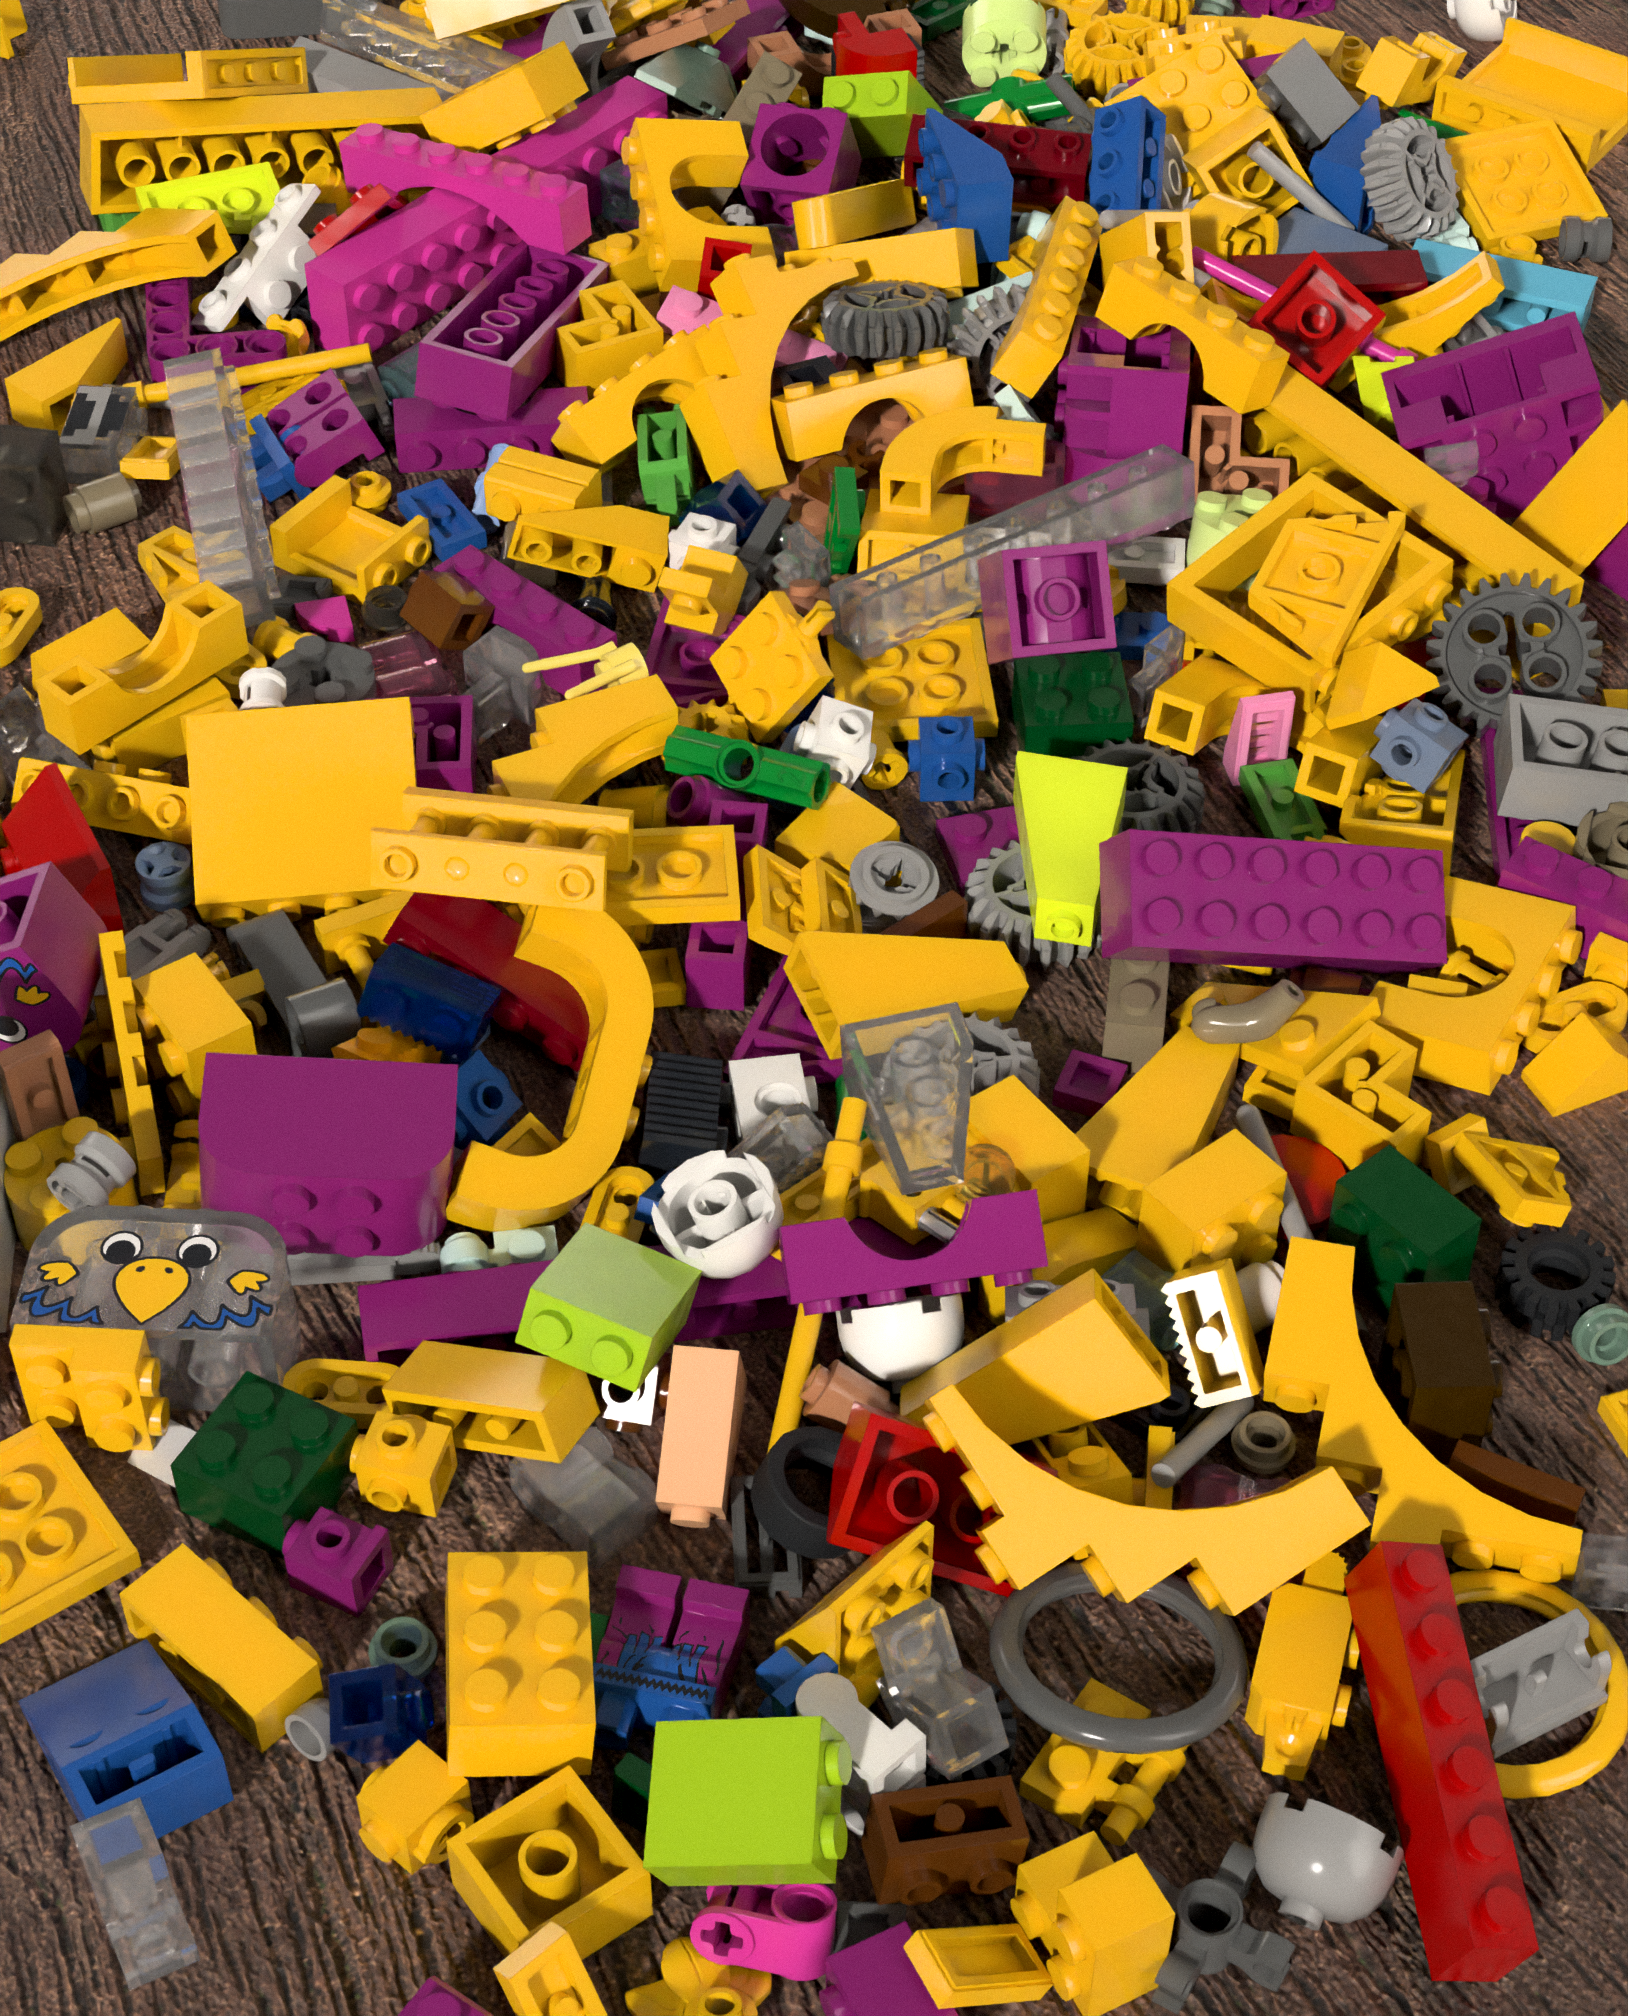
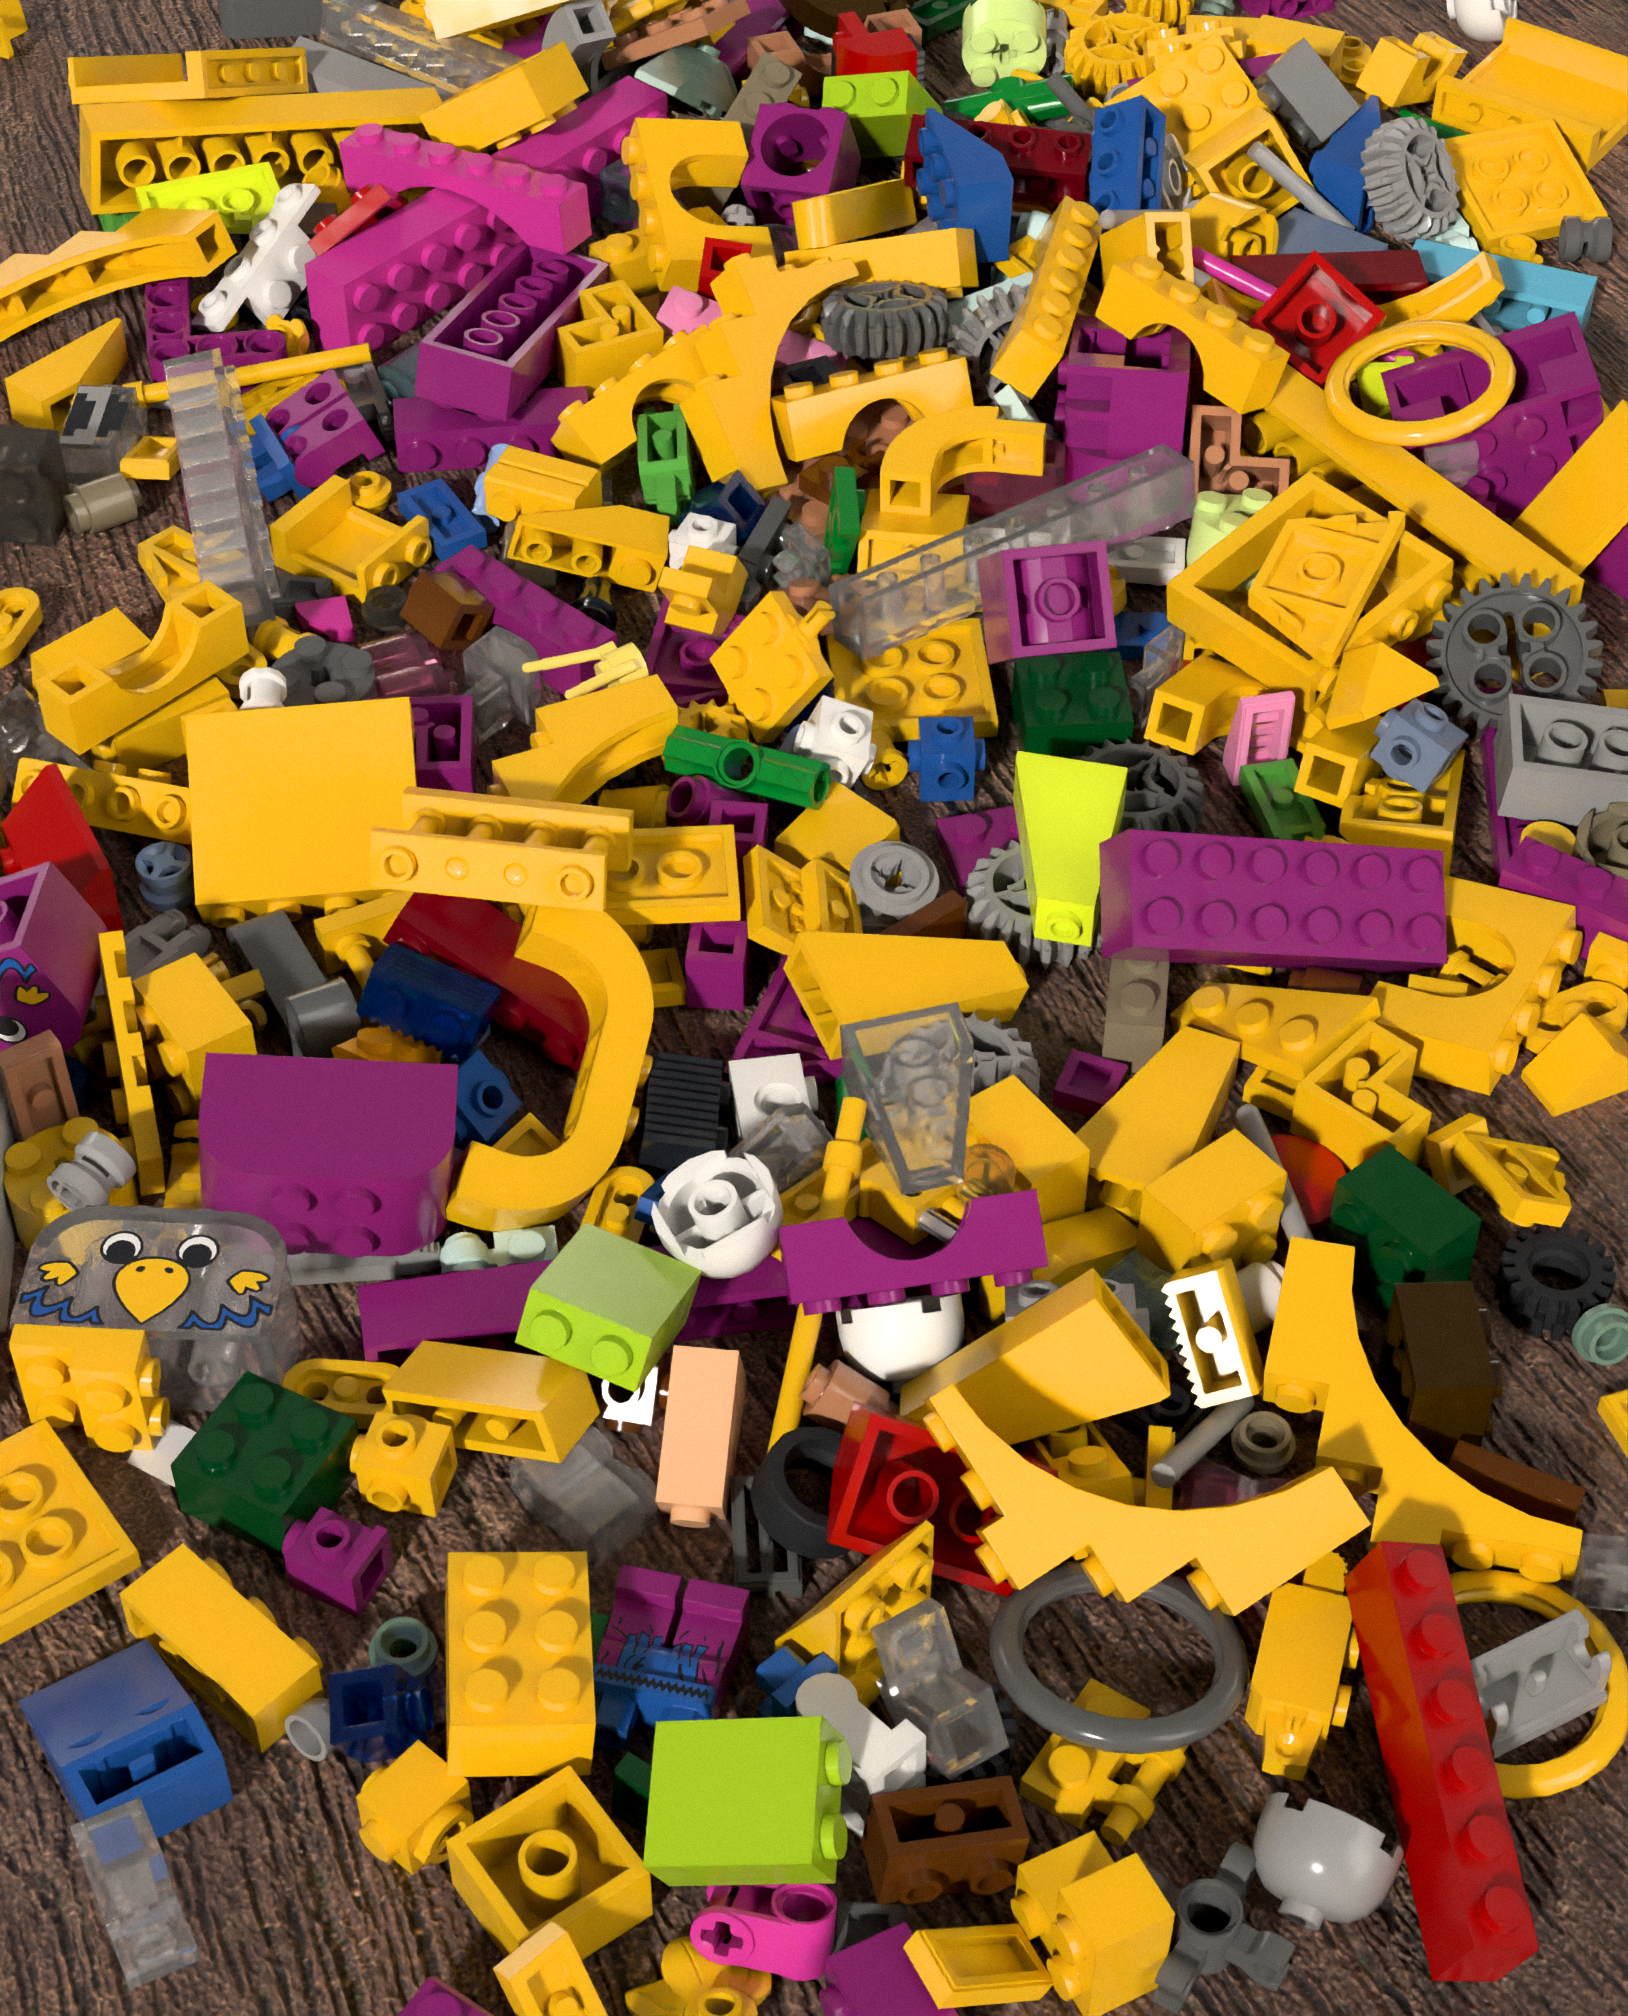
(1248, 1020): dark tan arm -> none
(1427, 431): none -> yellow wedge

